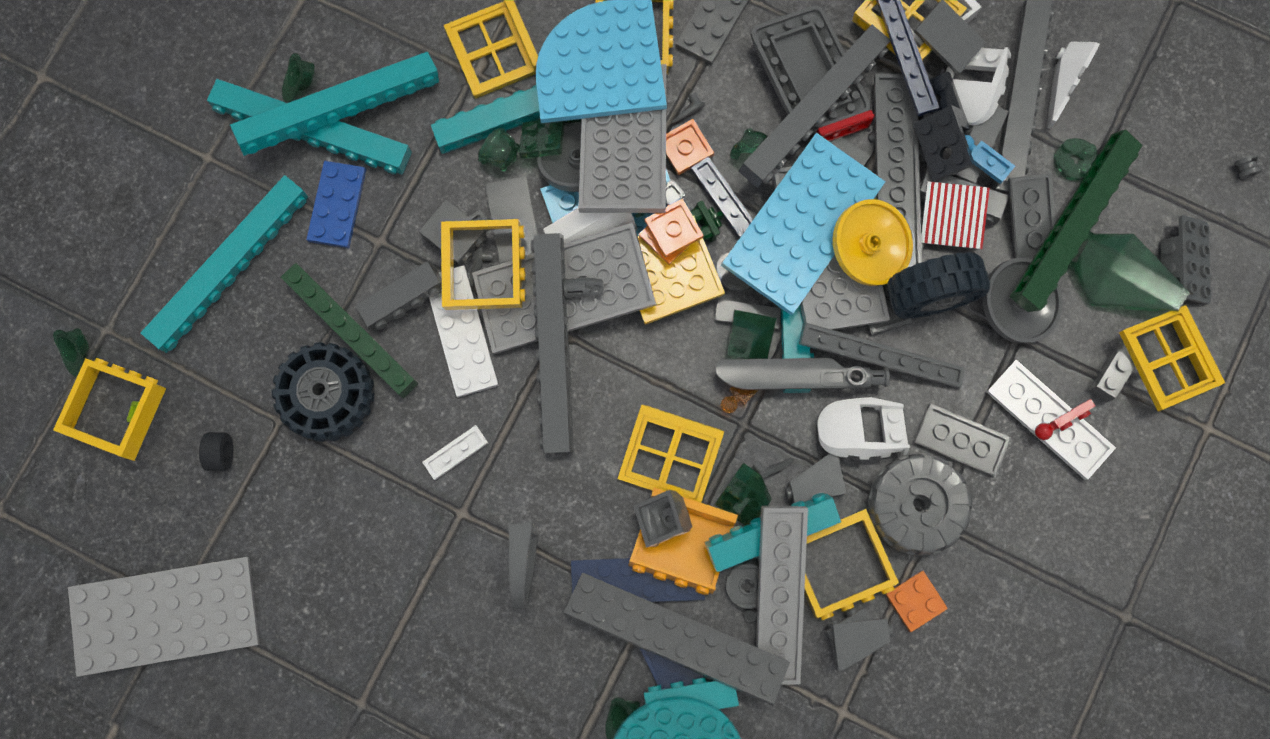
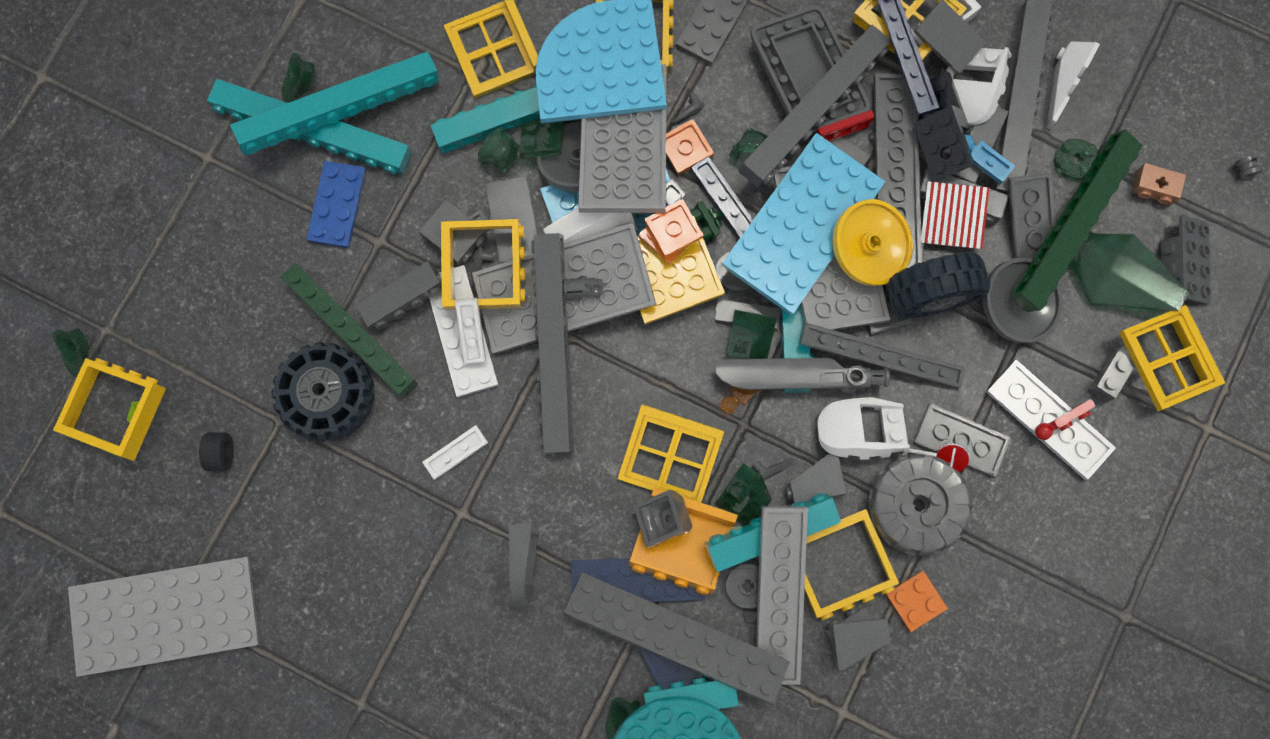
(224, 265): teal brick -> none
(470, 331): none -> white tile
(952, 453): none -> red piece
(1158, 184): none -> nougat brick

